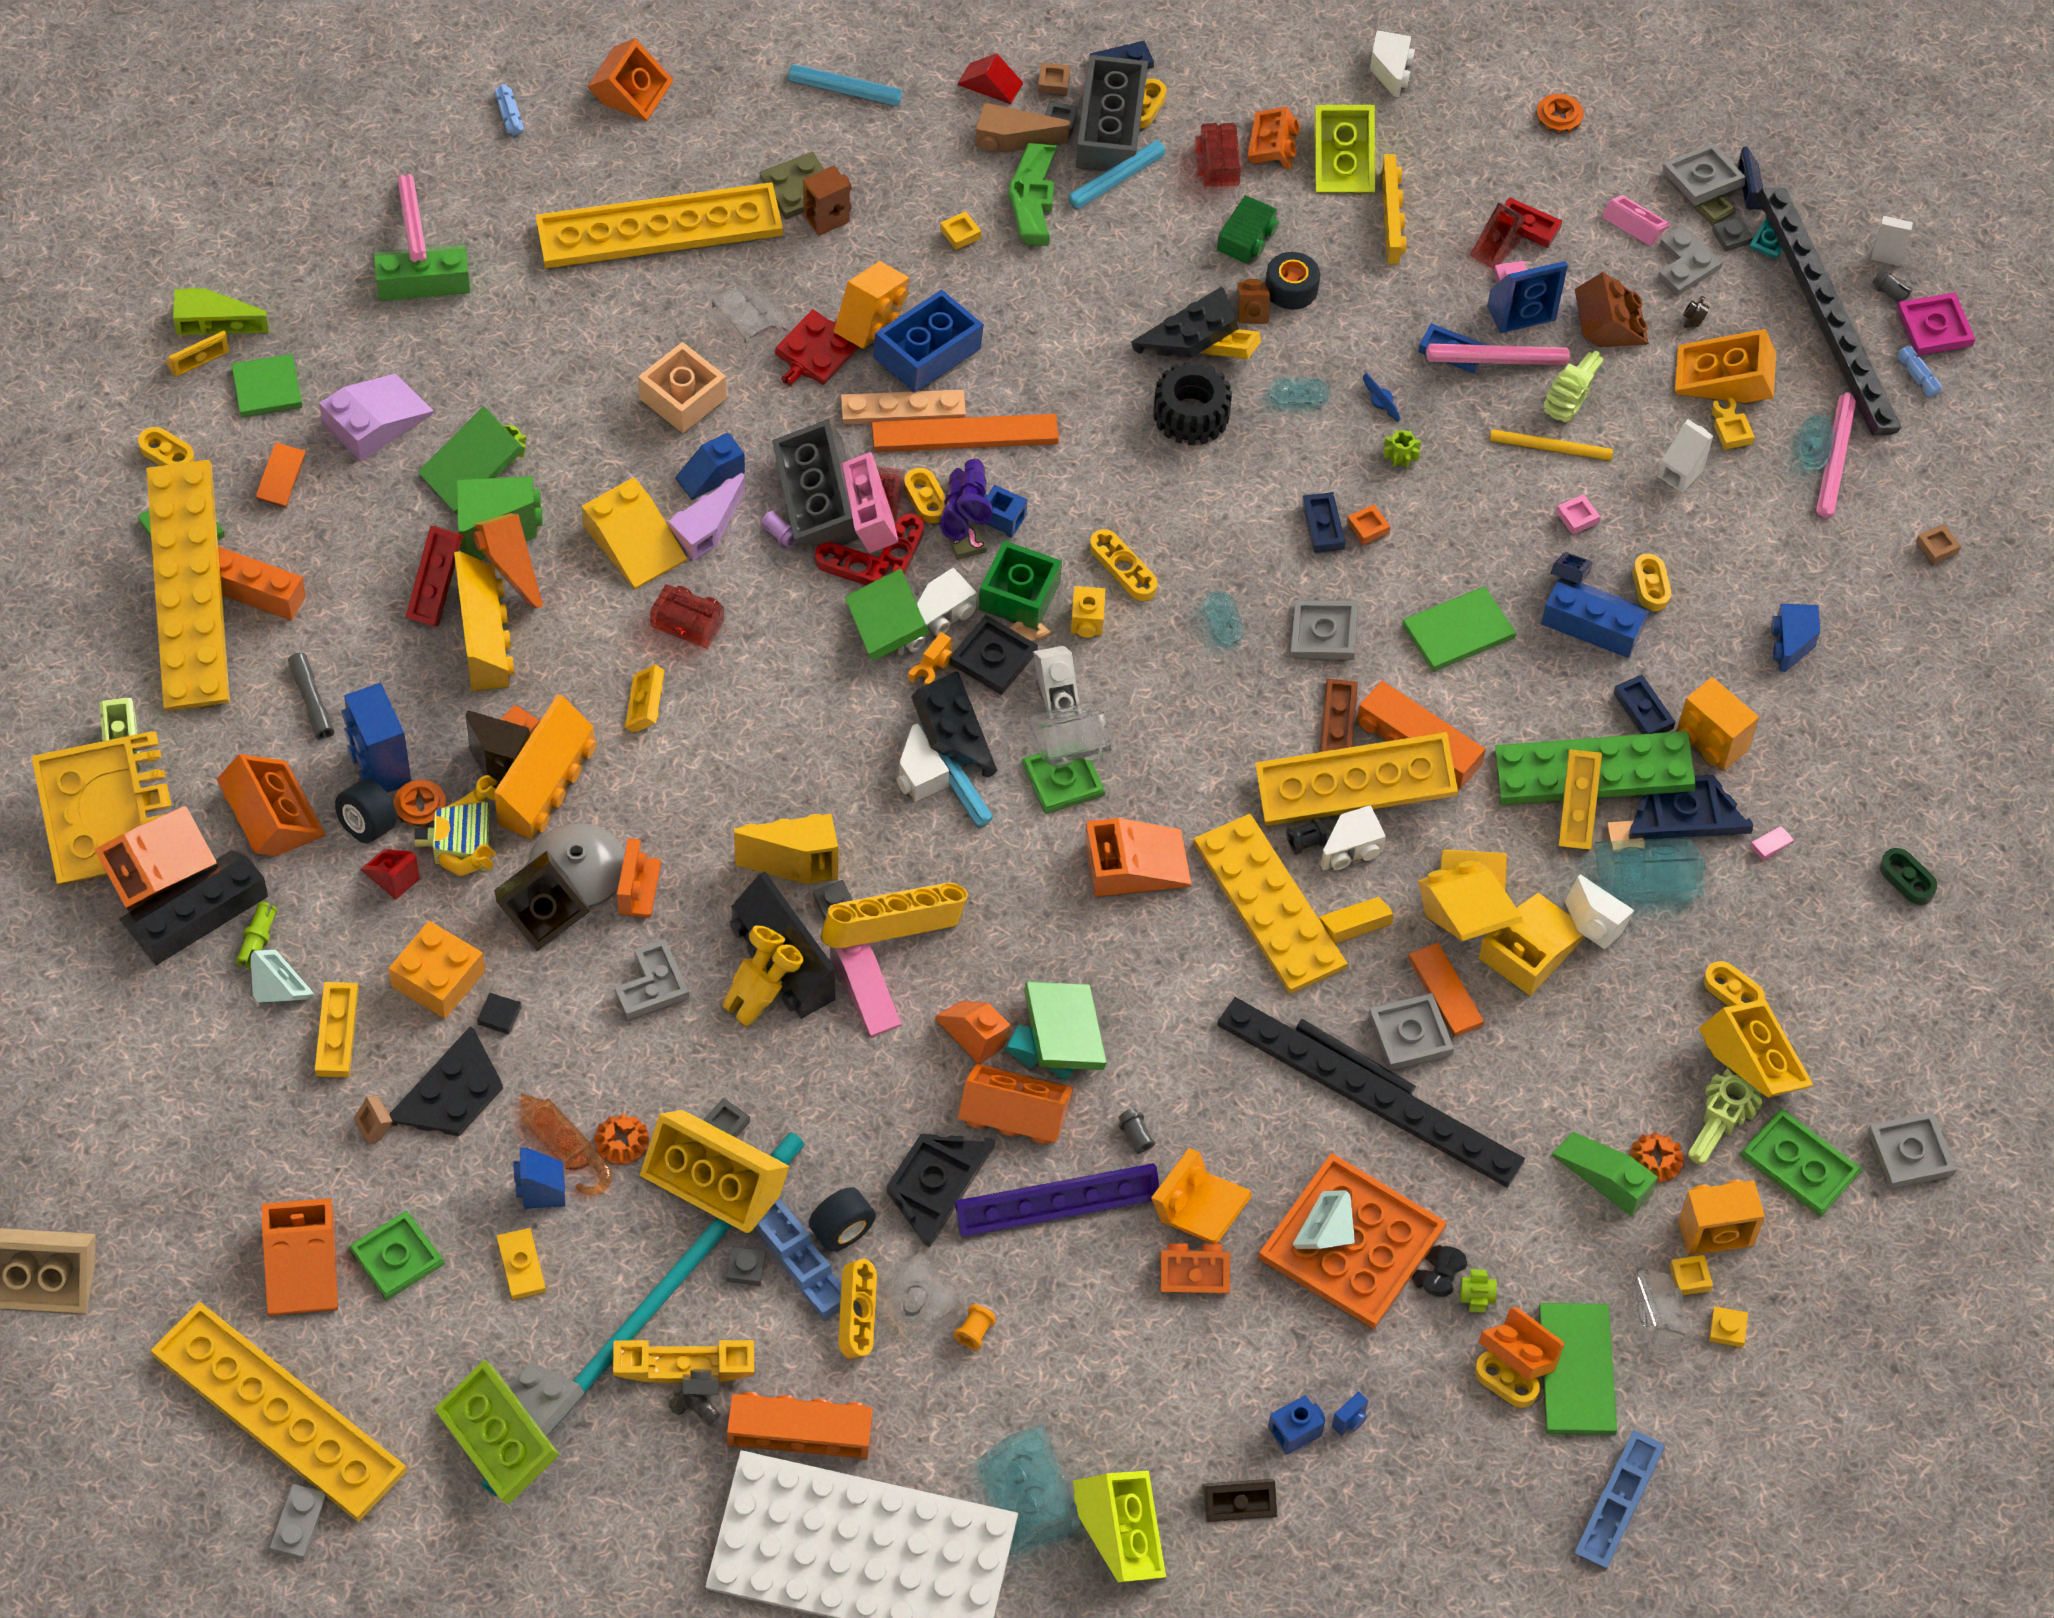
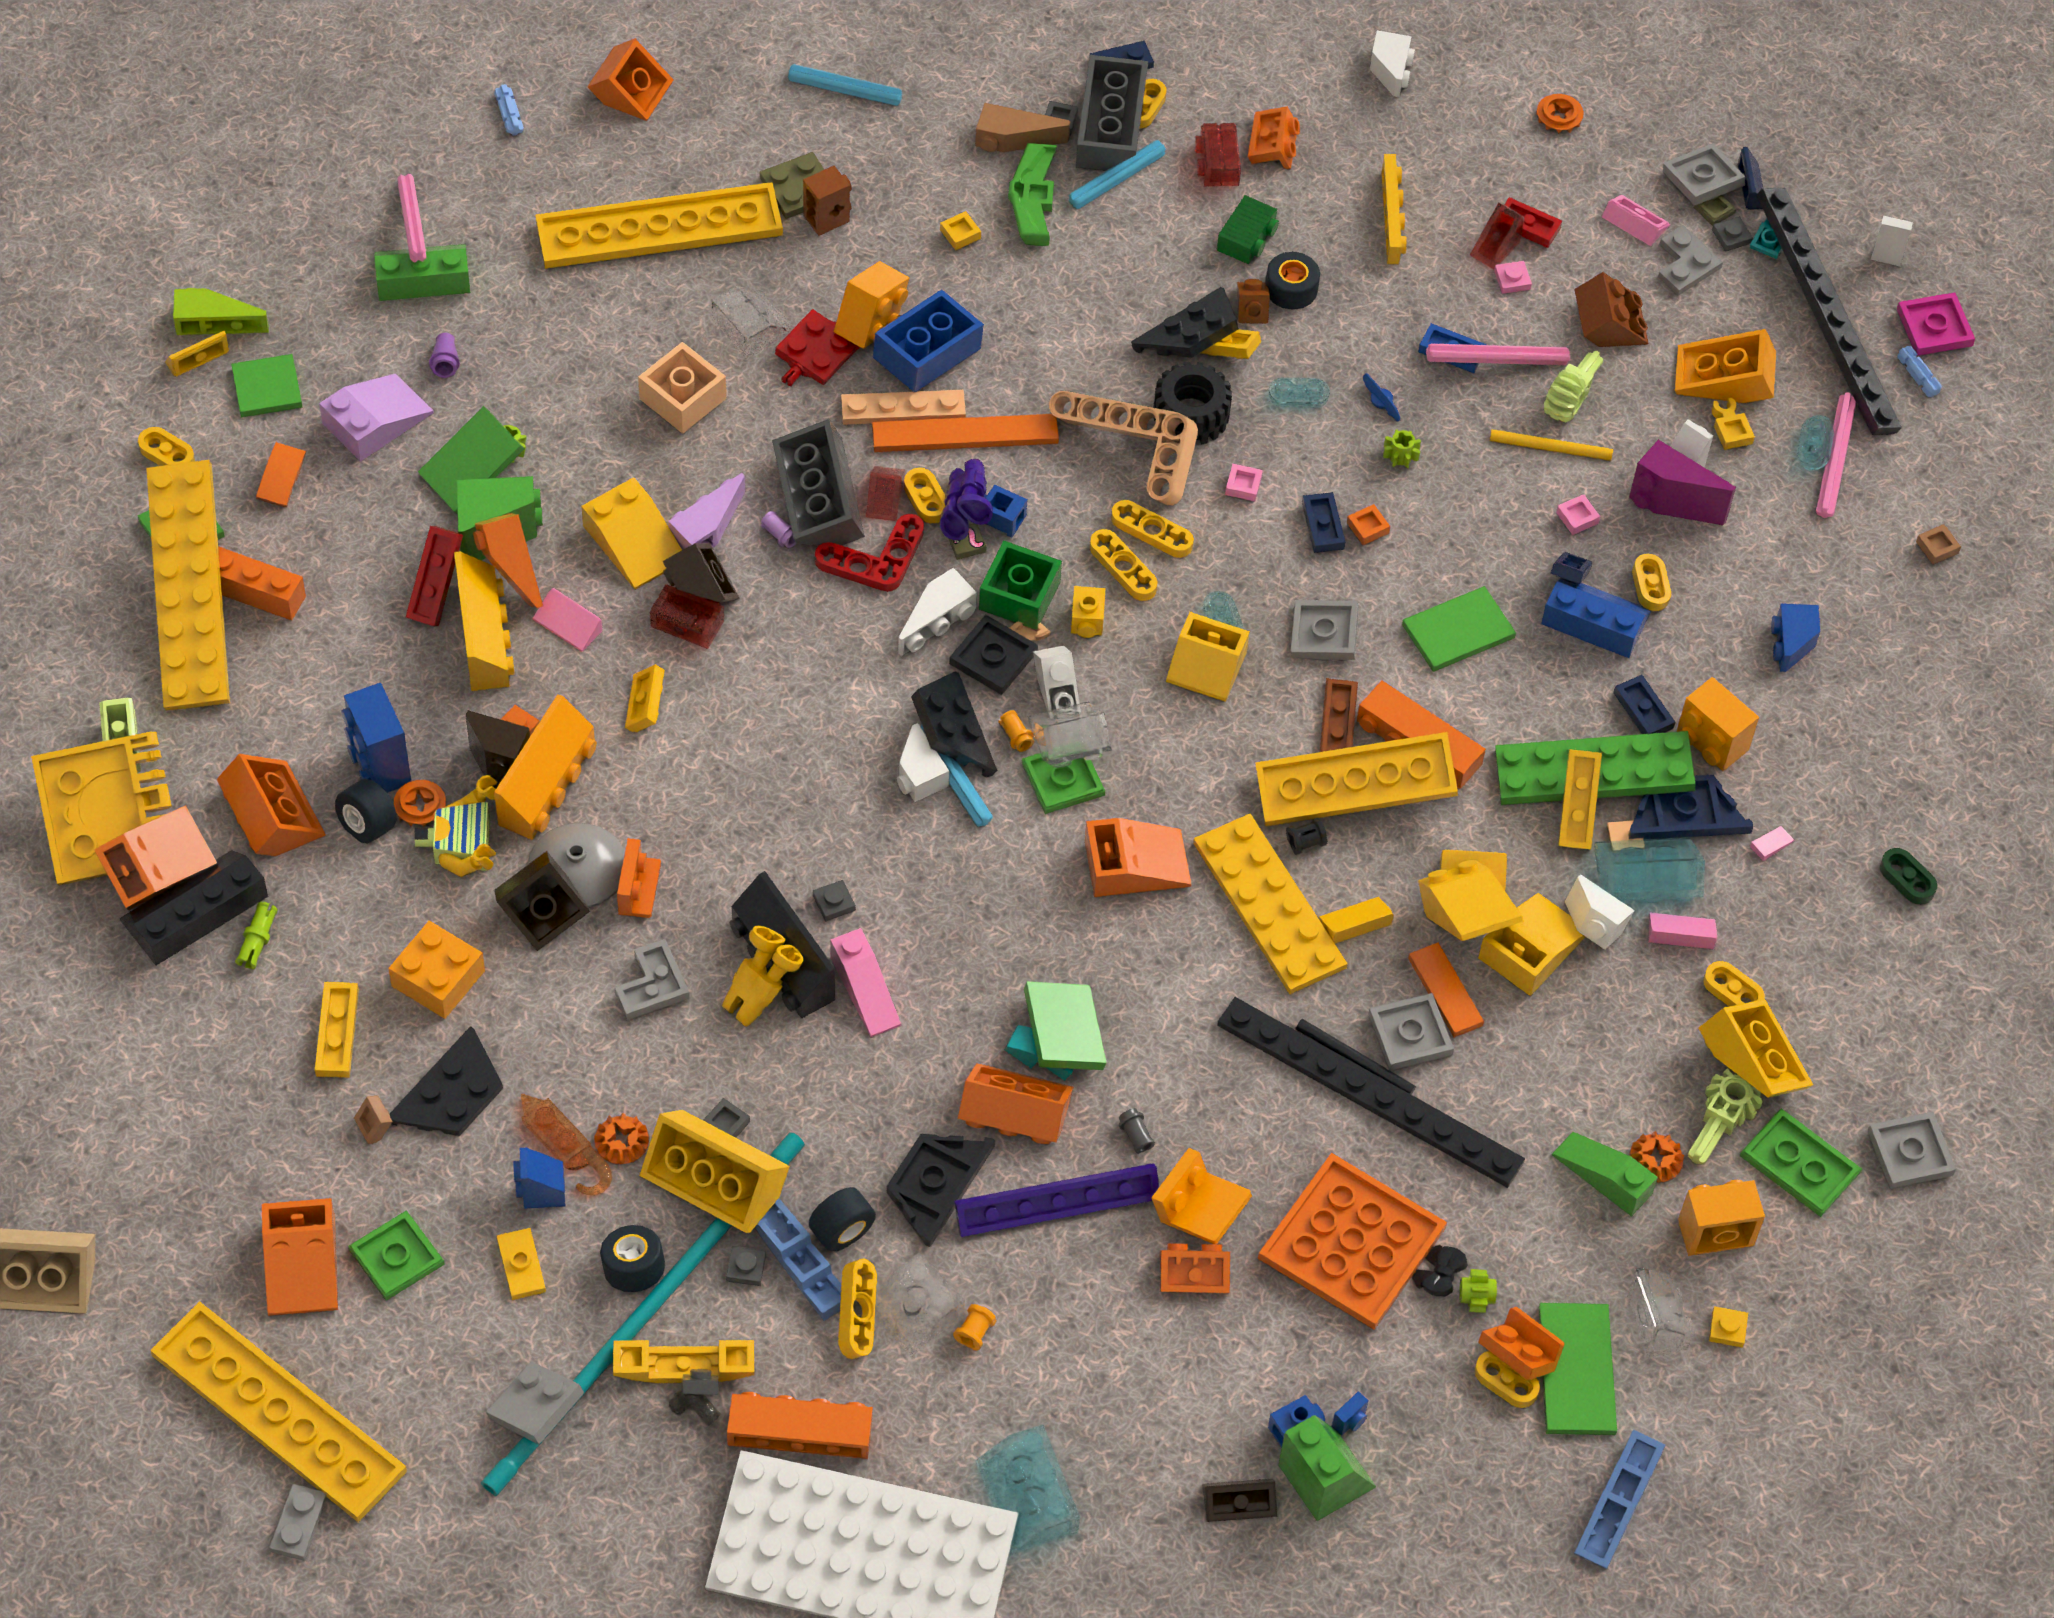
(275, 979): light aqua slope -> none
(305, 680): dark grey piece -> none
(393, 871): red slope -> none
(444, 357): none -> medium lavender cone
(496, 1432): lime plate -> none
(499, 1013): black tile -> none
(568, 620): none -> bright pink slope
(632, 1258): none -> black wheel
(700, 573): none -> dark brown slope
(712, 466): blue slope -> none
(790, 849): yellow slope -> none
(869, 503): bright pink slope -> none
(886, 614): bright green tile -> none
(893, 915): yellow beam -> none
(934, 657): light orange plate -> none
(975, 1028): orange slope -> none
(992, 78): red slope -> none
(1019, 736): none -> light orange pin
(1054, 79): medium nougat plate -> none
(1122, 1523): neon yellow slope -> none
(1136, 426): none -> light nougat beam
(1150, 518): none -> yellow beam
(1208, 656): none -> yellow slope
(1243, 482): none -> bright pink plate
(1322, 1467): none -> bright green slope
(1328, 1222): light aqua slope -> none
(1344, 148): neon yellow slope -> none
(1353, 838): white slope -> none
(1527, 297): blue slope -> none
(1680, 487): none -> magenta slope
(1682, 931): none -> bright pink slope
(1691, 1275): yellow plate -> none
(1695, 312): dark brown plate -> none
(1892, 285): dark grey pin -> none

